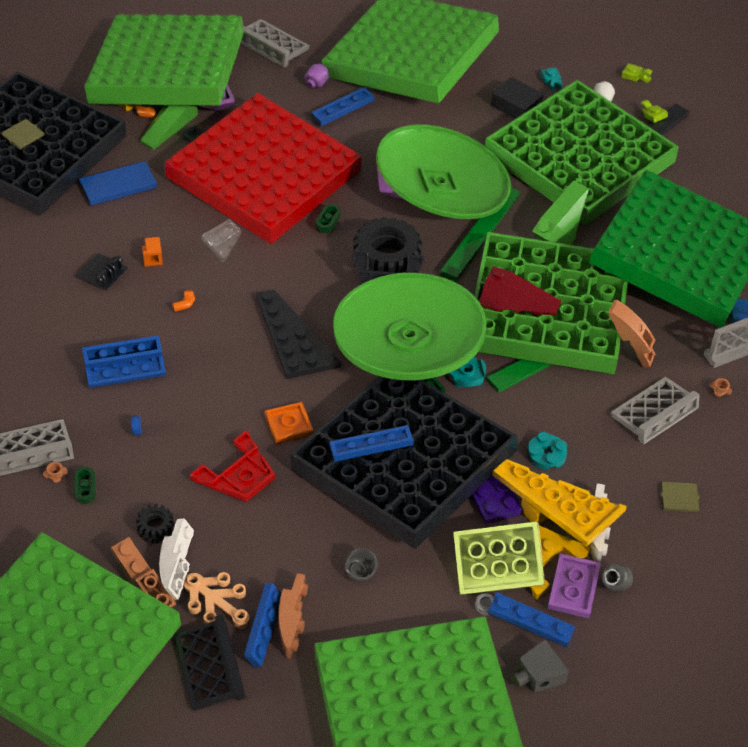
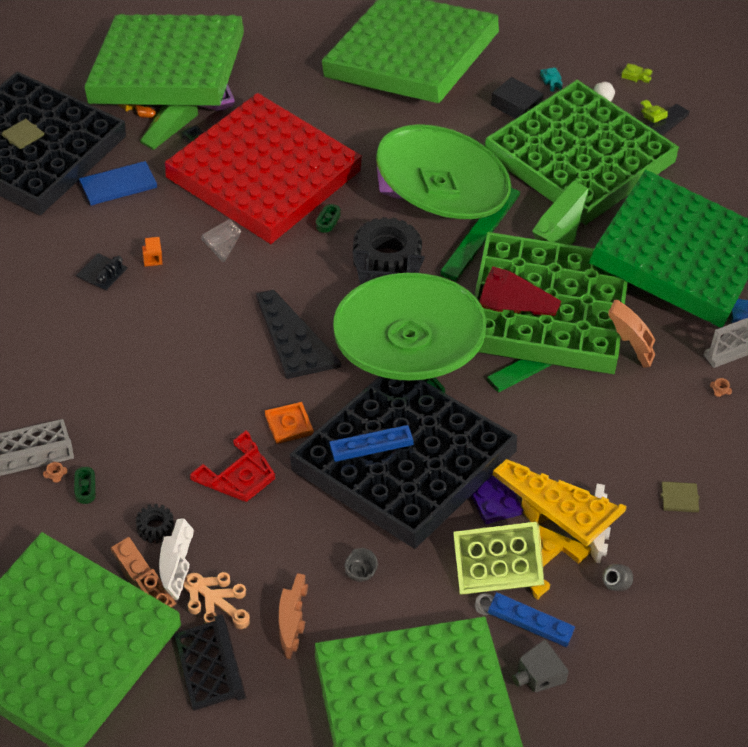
(123, 361): blue brick -> none
(136, 425): blue tile -> none
(186, 302): orange arm -> none
(263, 625): blue plate -> none
(270, 48): light grey fence -> none
(316, 76): medium lavender head -> none
(342, 106): blue plate -> none
(469, 379): teal plate -> none
(547, 442): teal plate -> none
(574, 586): medium lavender plate -> none
(666, 416): light grey fence -> none

